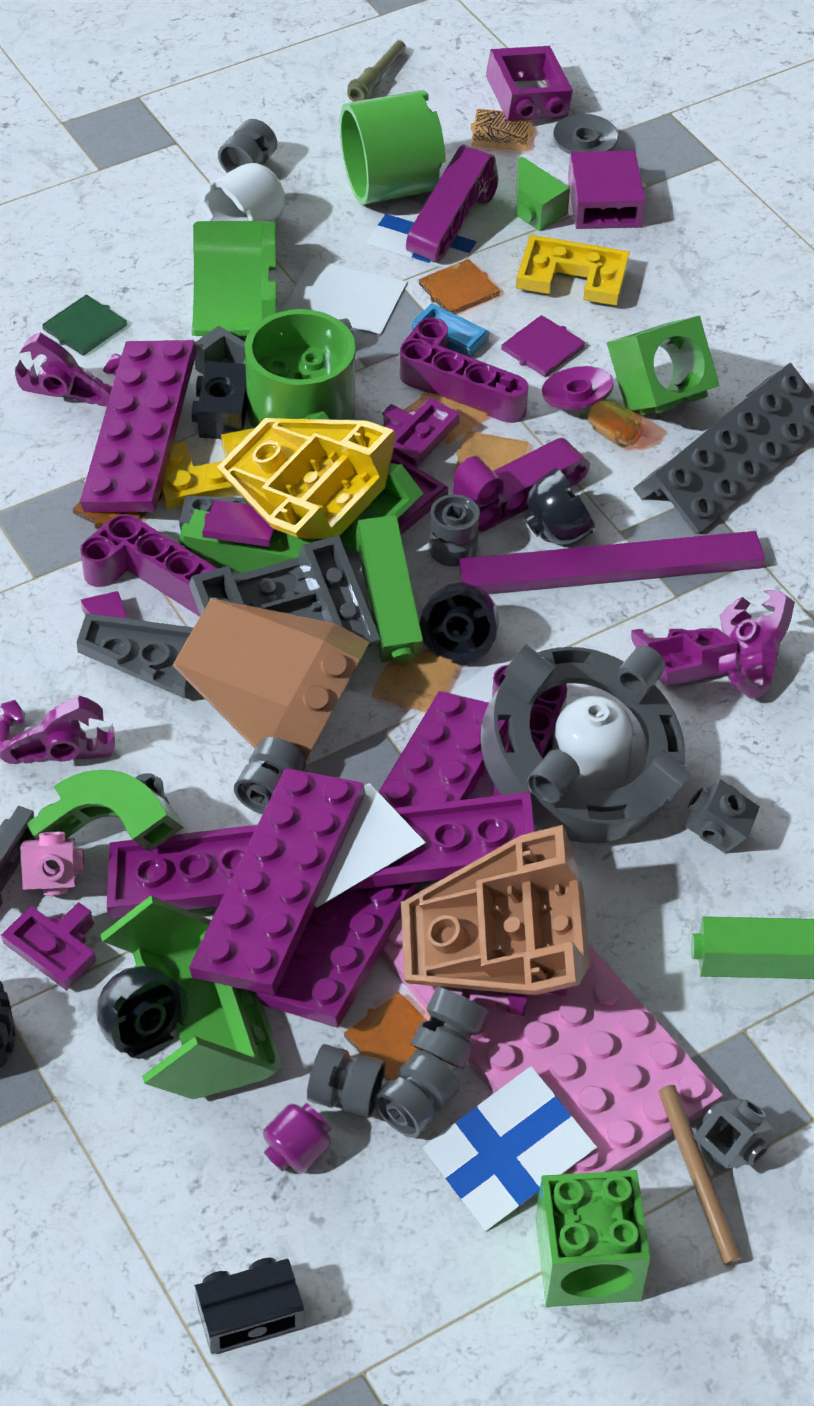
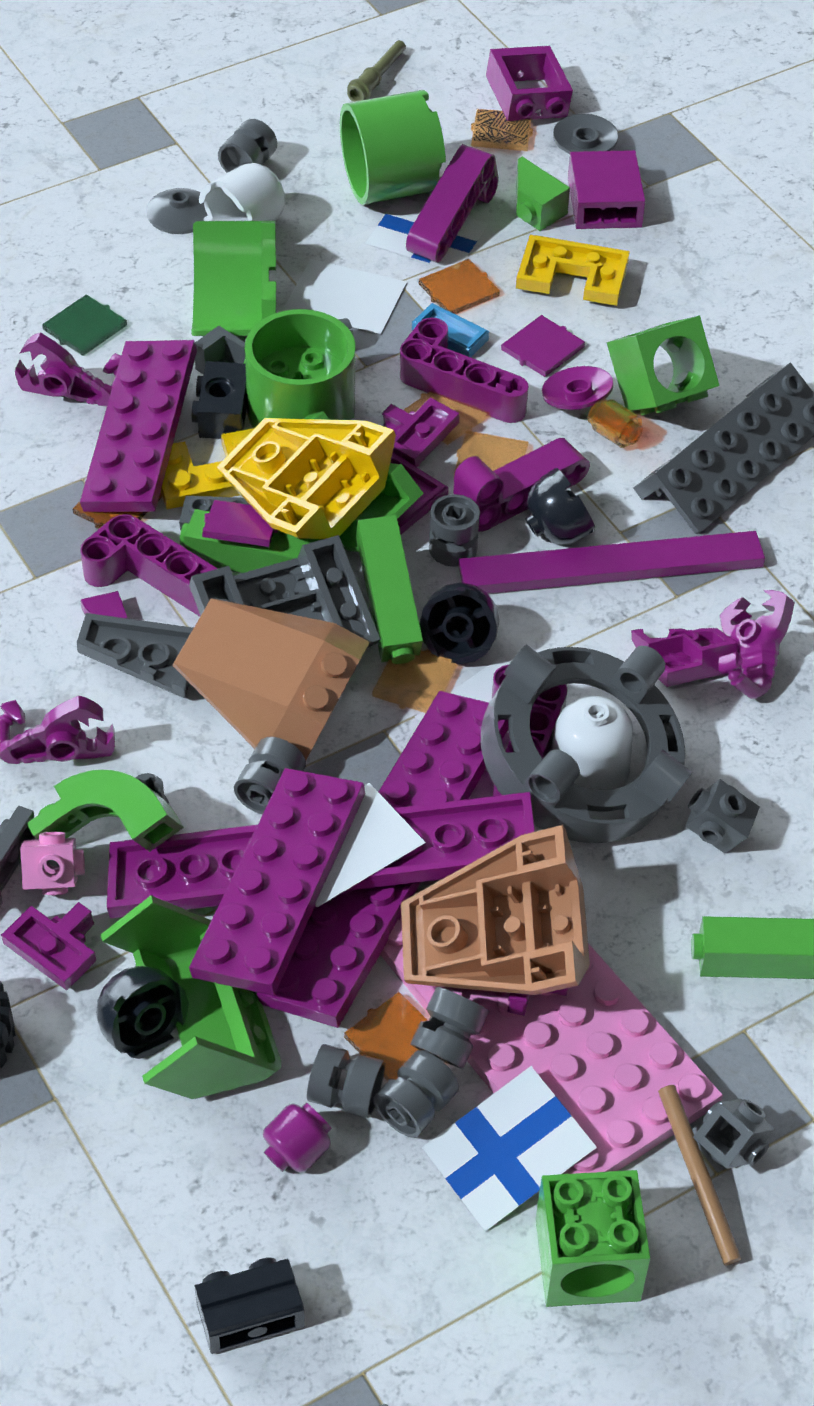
(176, 210): none -> dark grey dish

